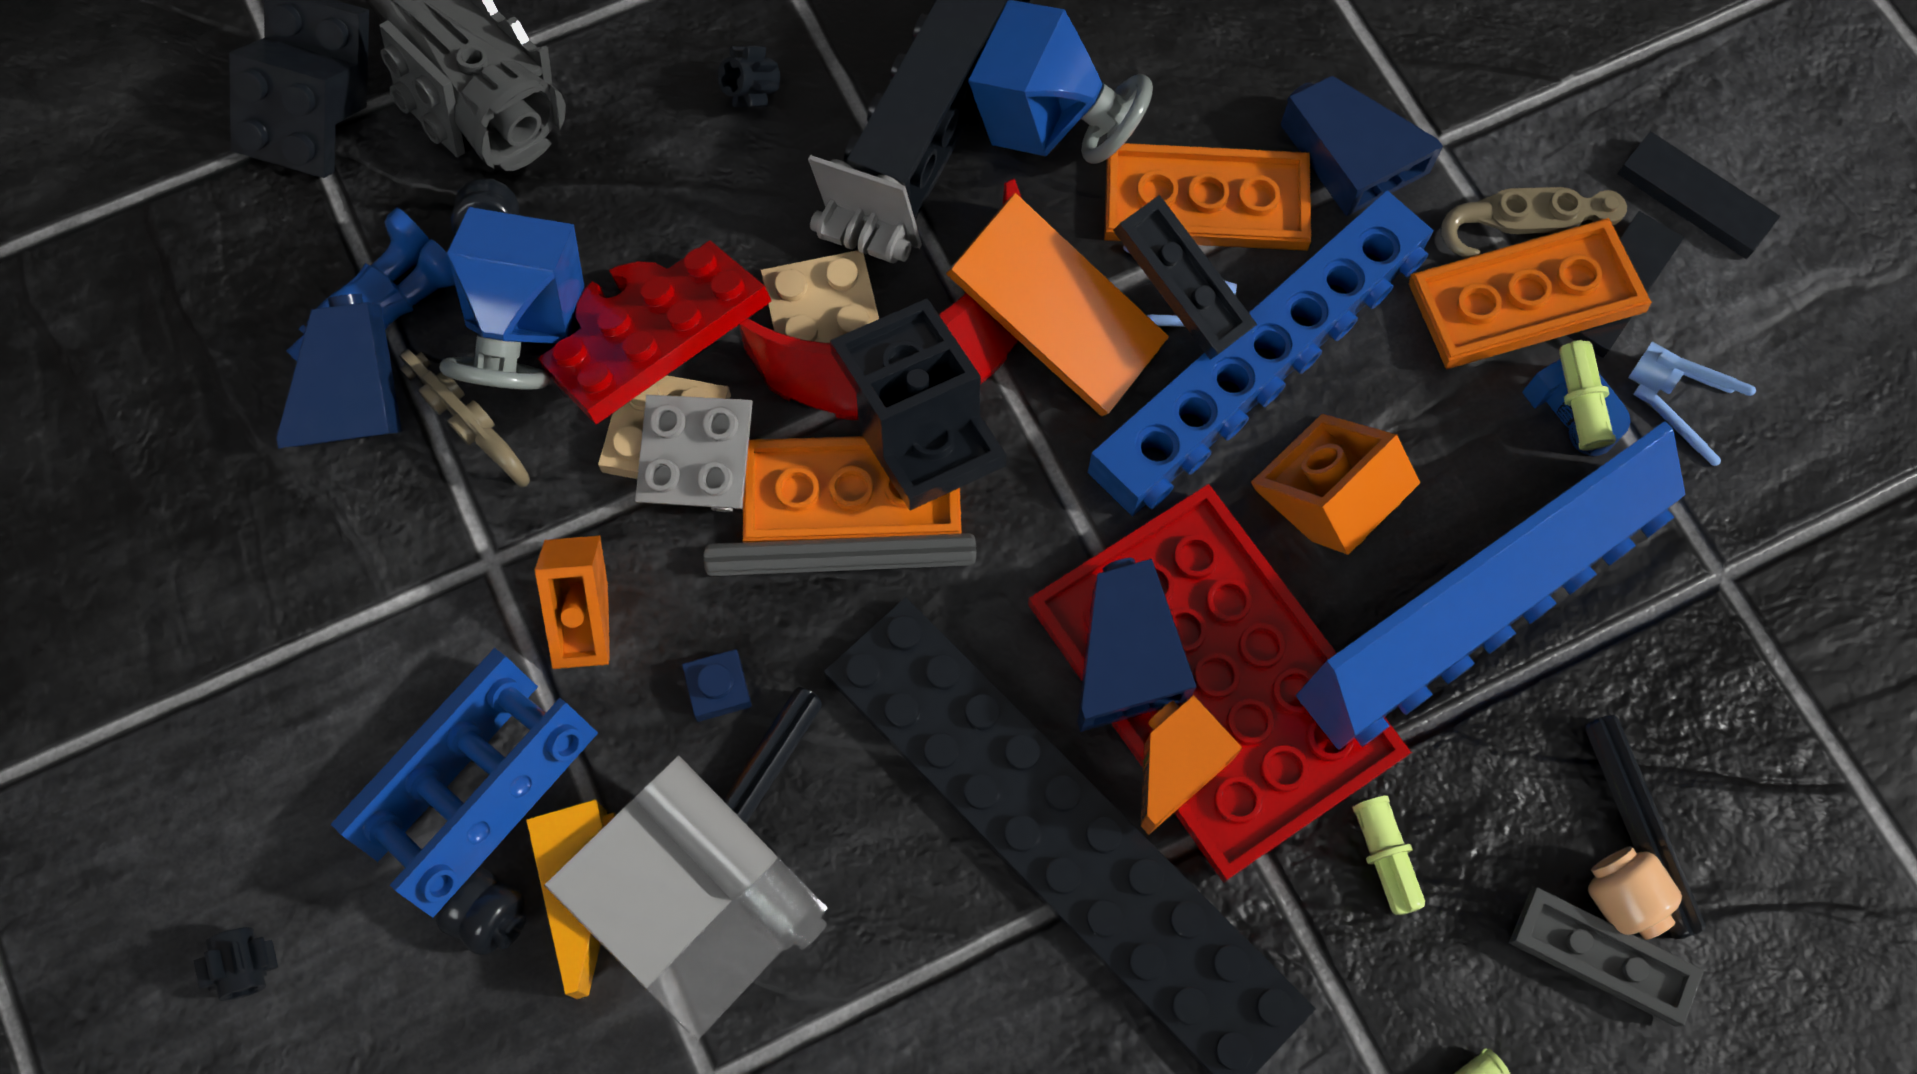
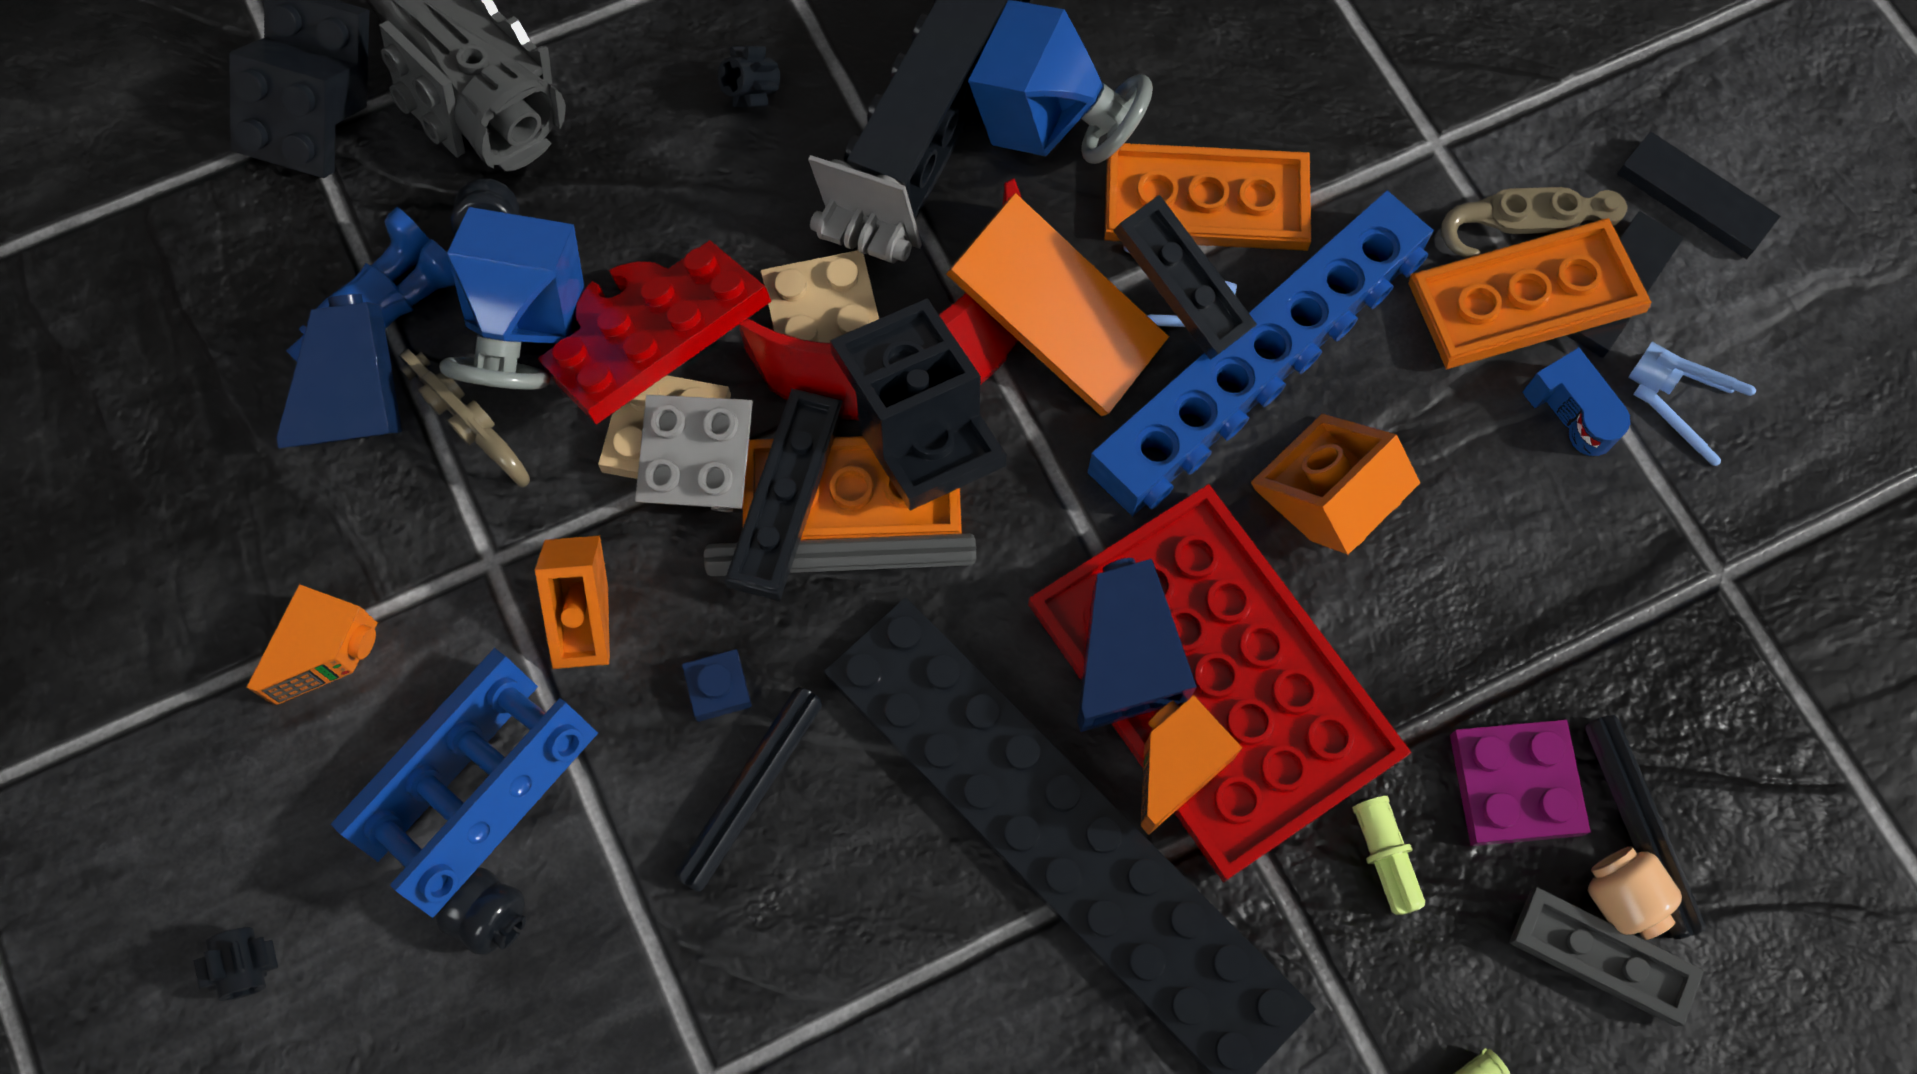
(312, 646): none -> orange slope
(555, 841): light orange slope -> none
(687, 897): light grey door -> none
(784, 495): none -> black tile
(1356, 142): dark blue slope -> none
(1495, 589): blue slope -> none
(1519, 783): none -> magenta plate
(1586, 395): yellowish green axle -> none

